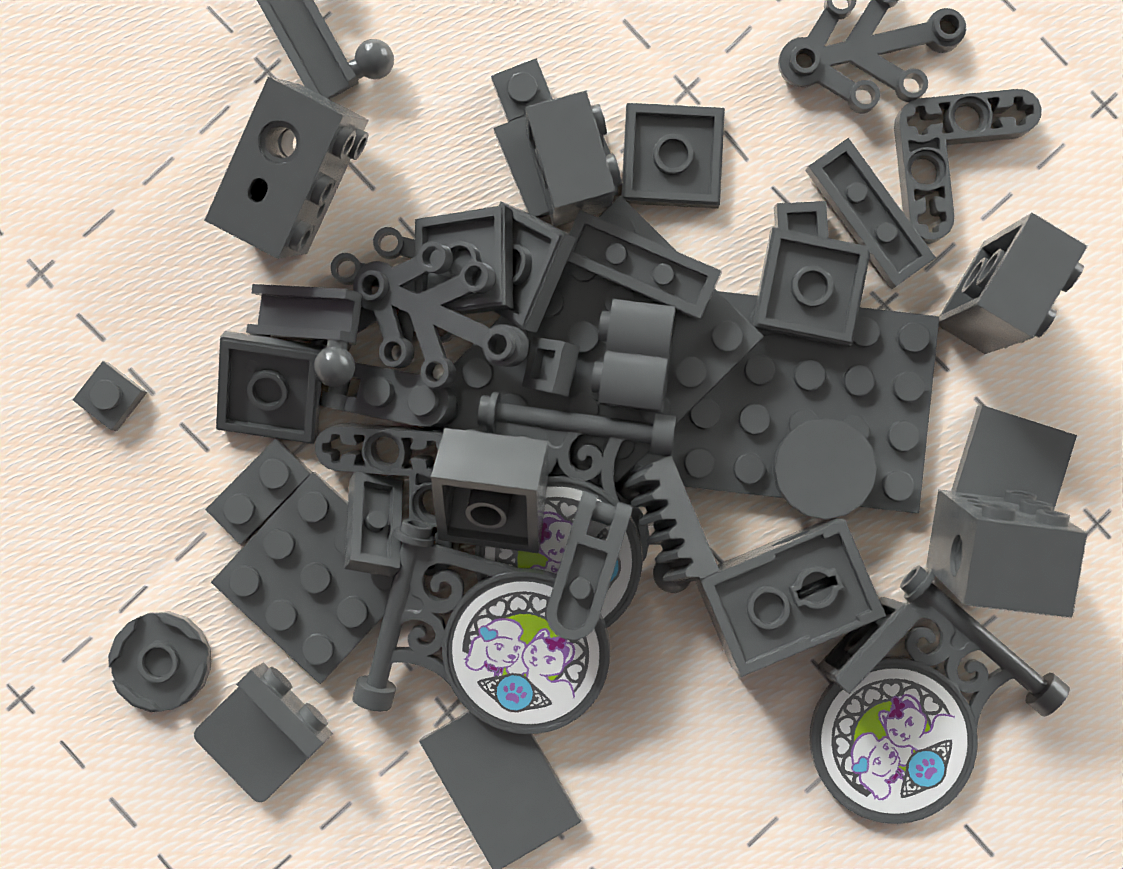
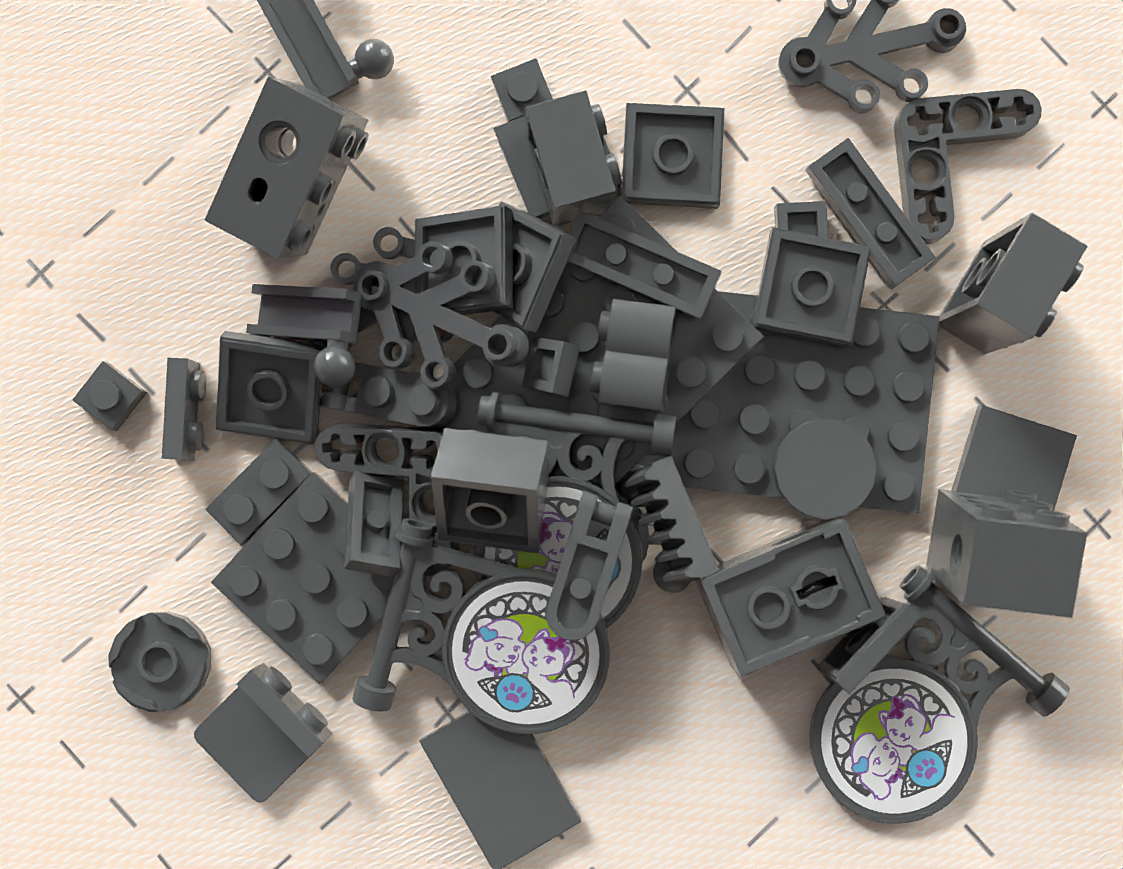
(183, 390): none -> dark grey plate

